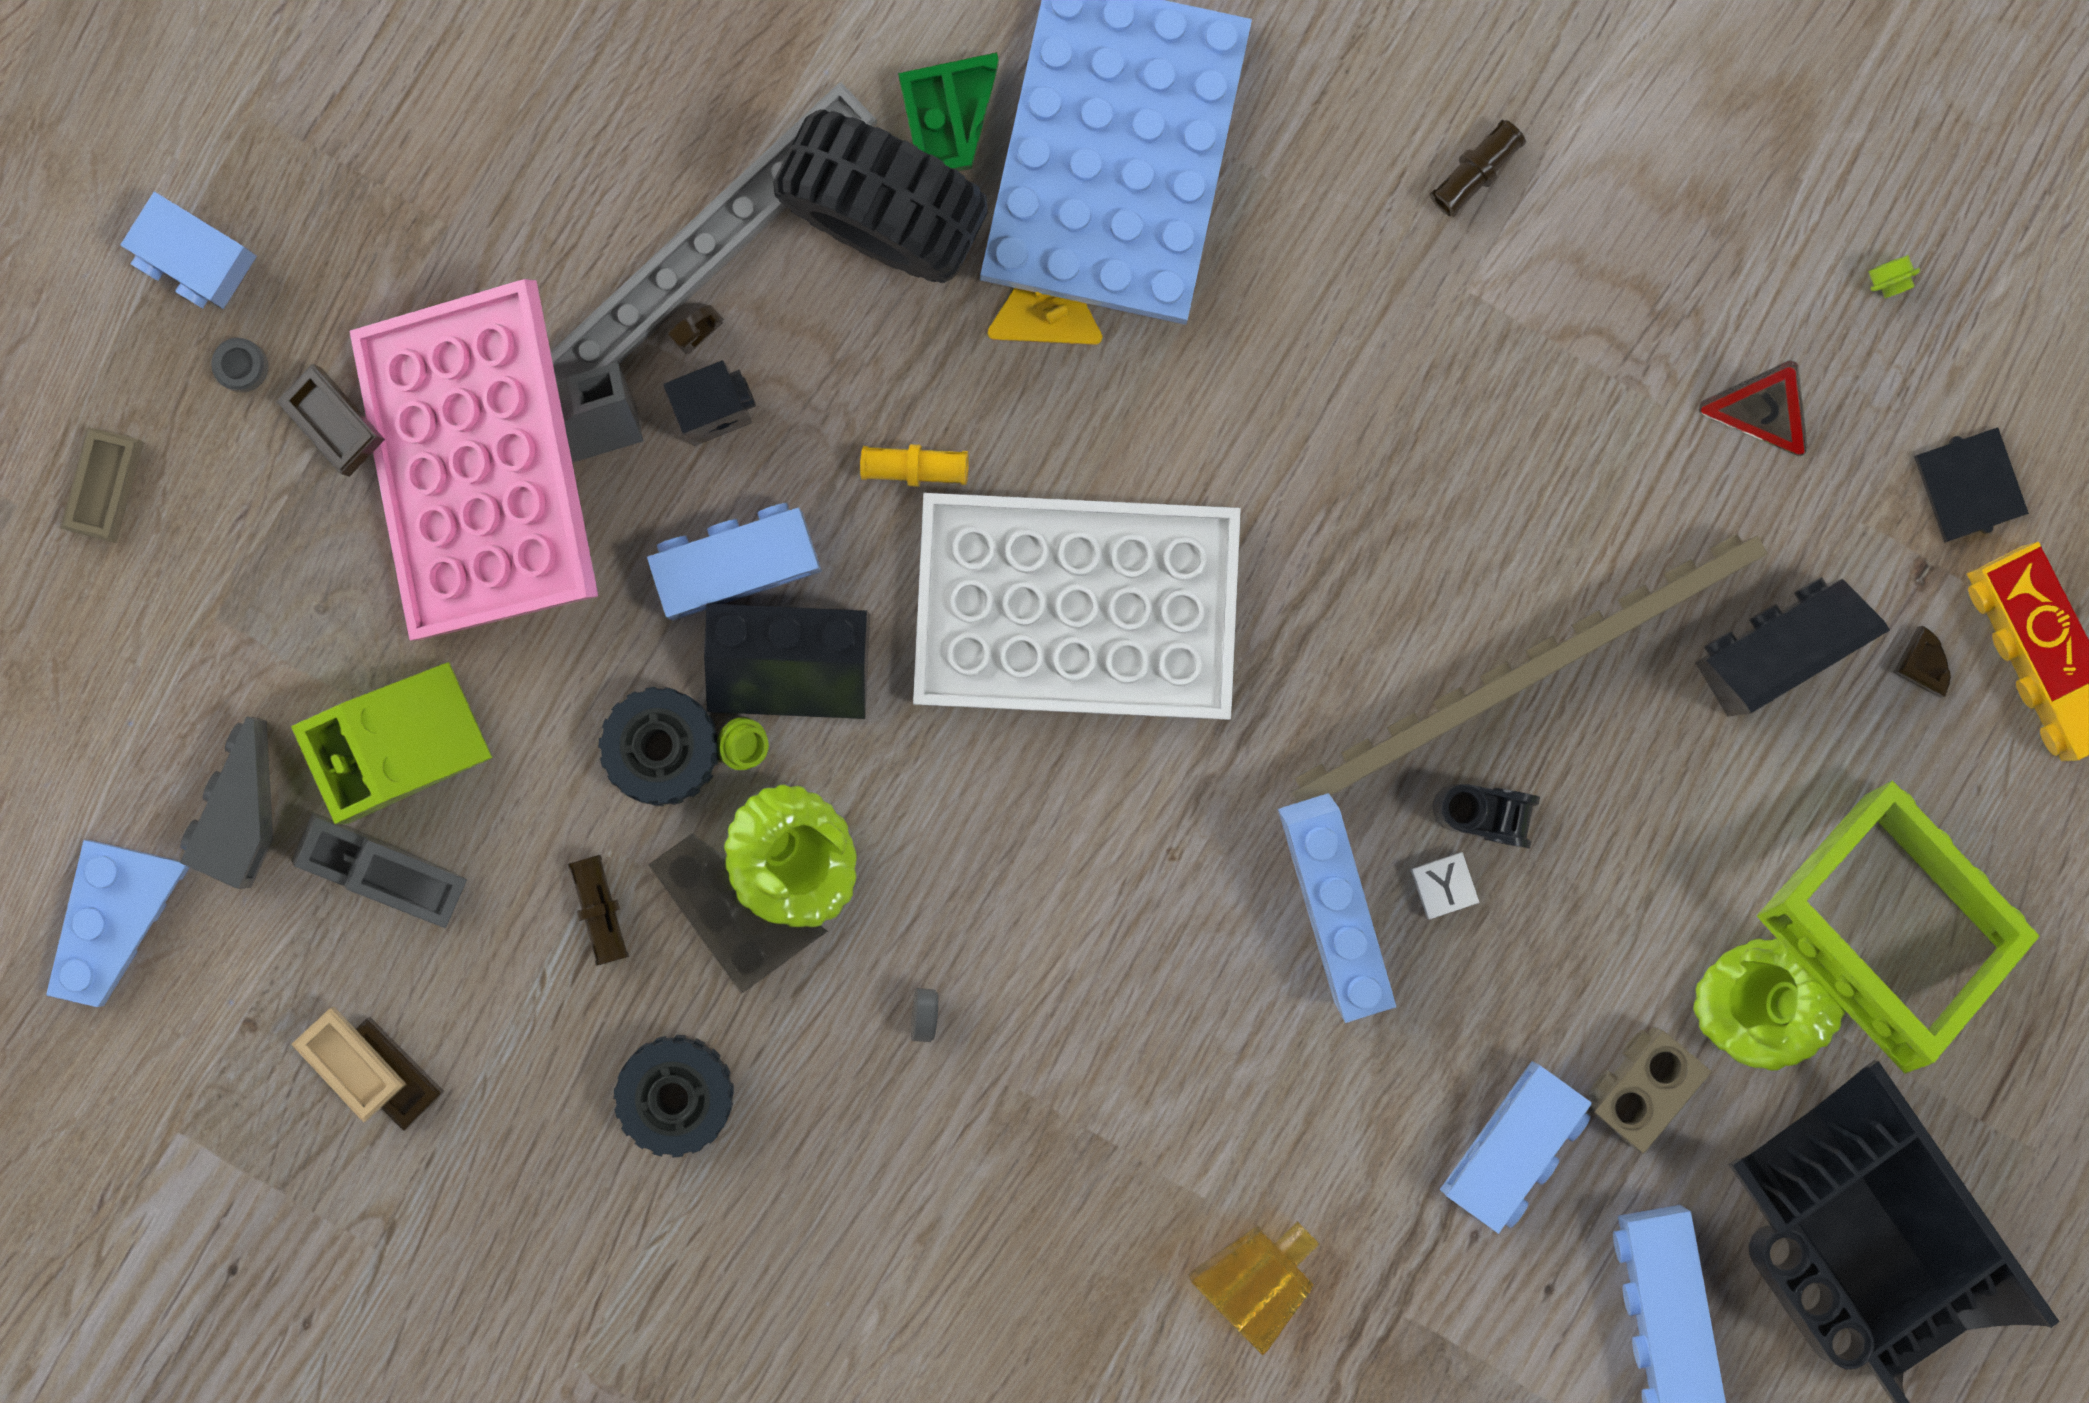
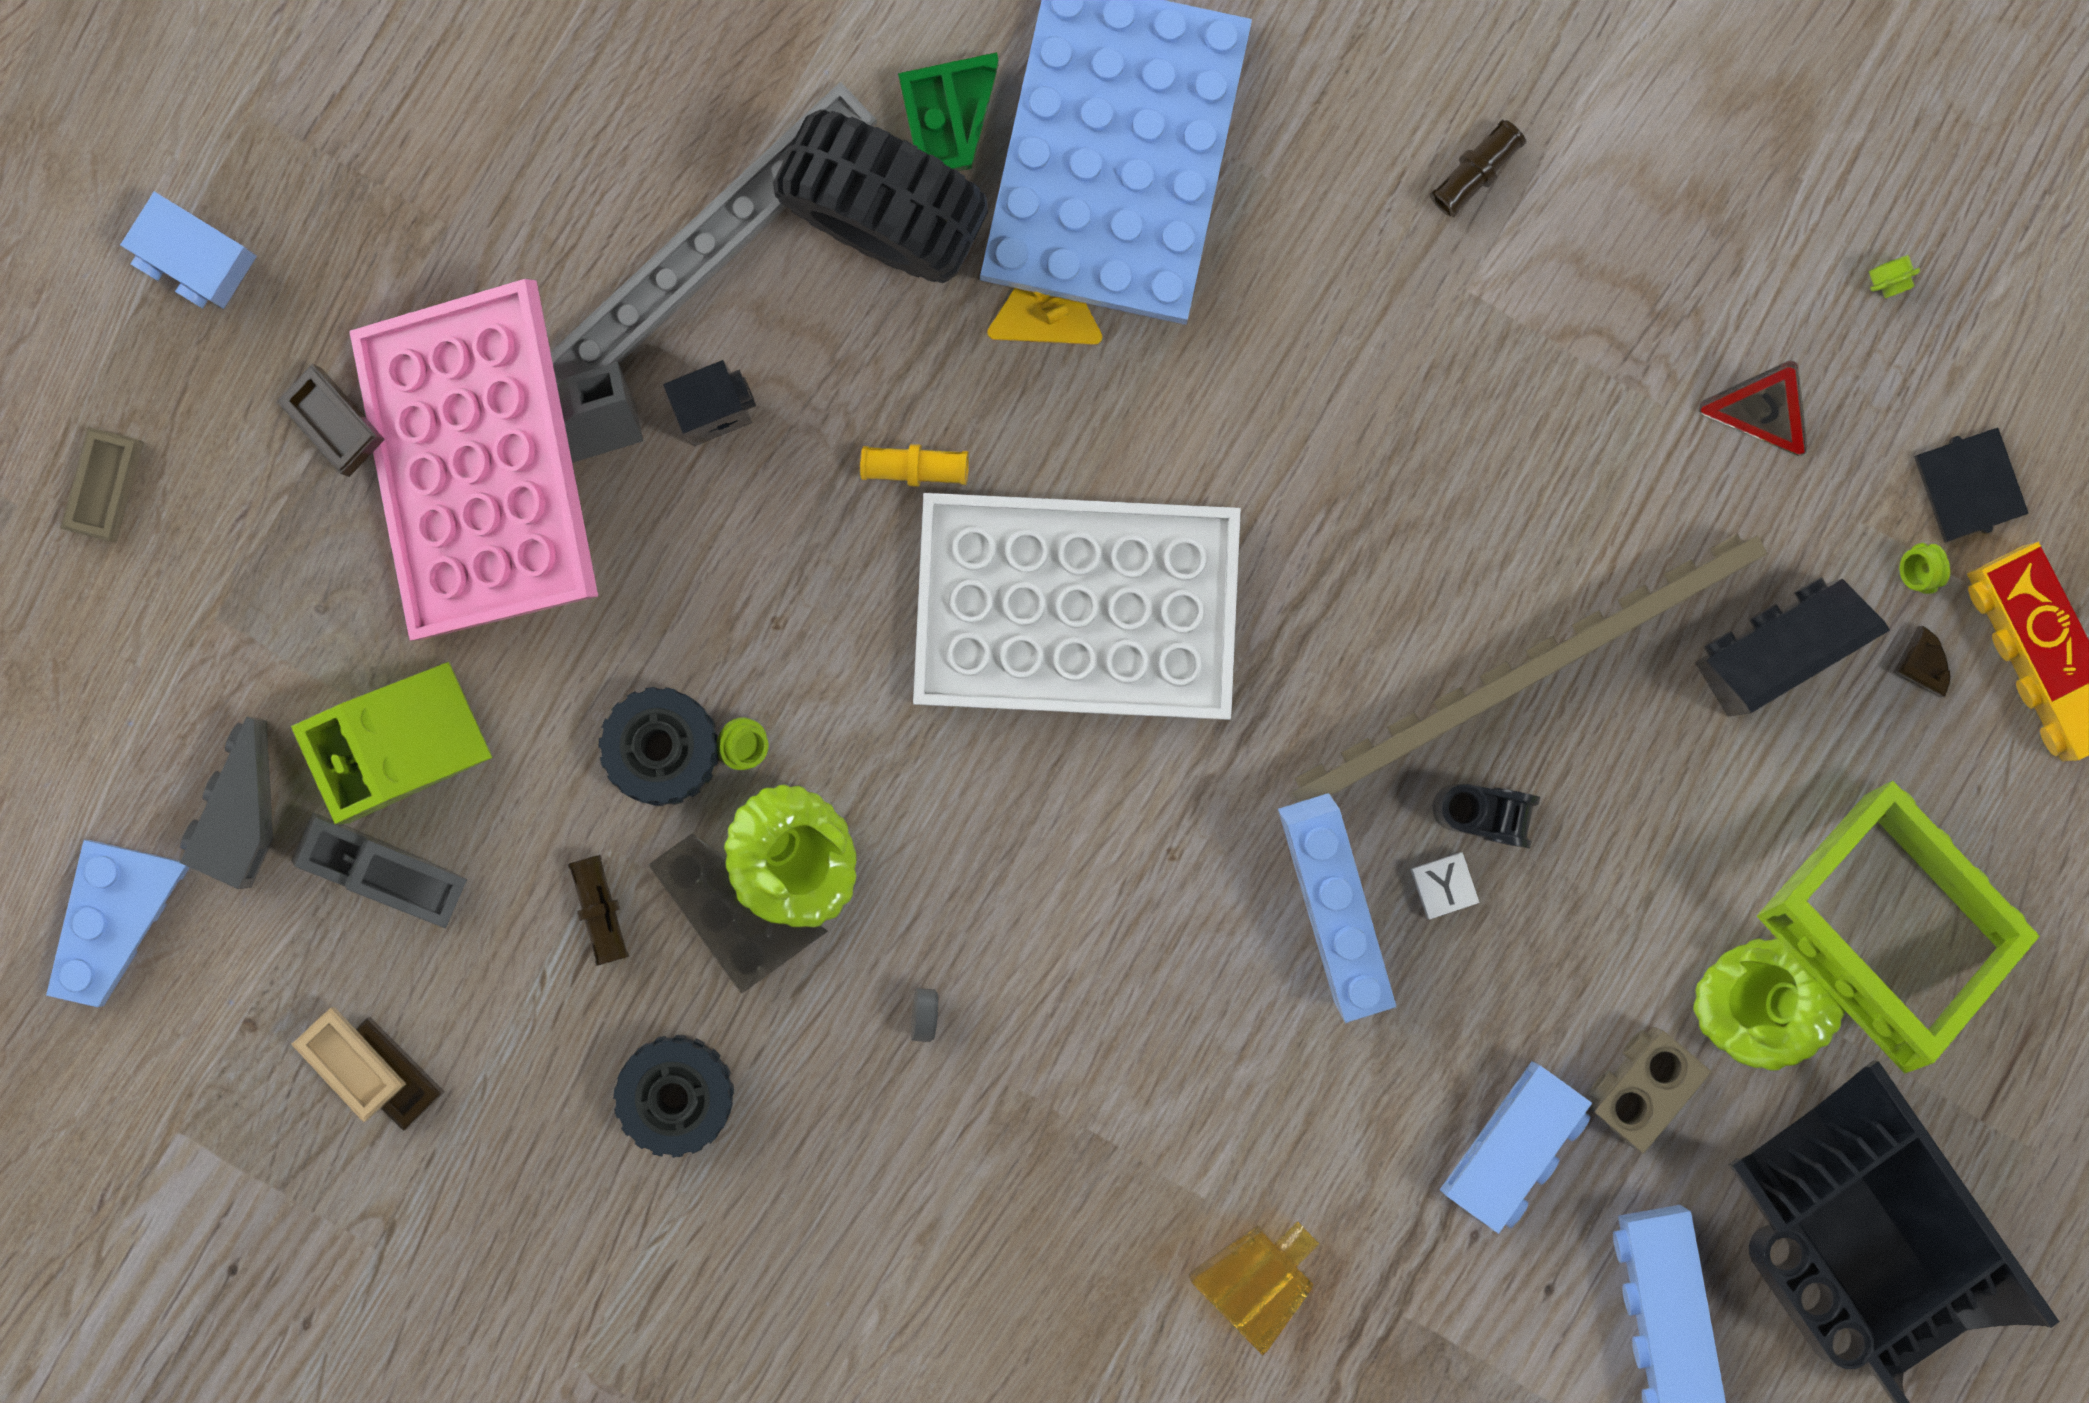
(239, 365): dark grey tile -> none
(695, 328): dark brown tile -> none
(733, 561): light blue brick -> none
(786, 661): black slope -> none
(1915, 568): none -> lime plate

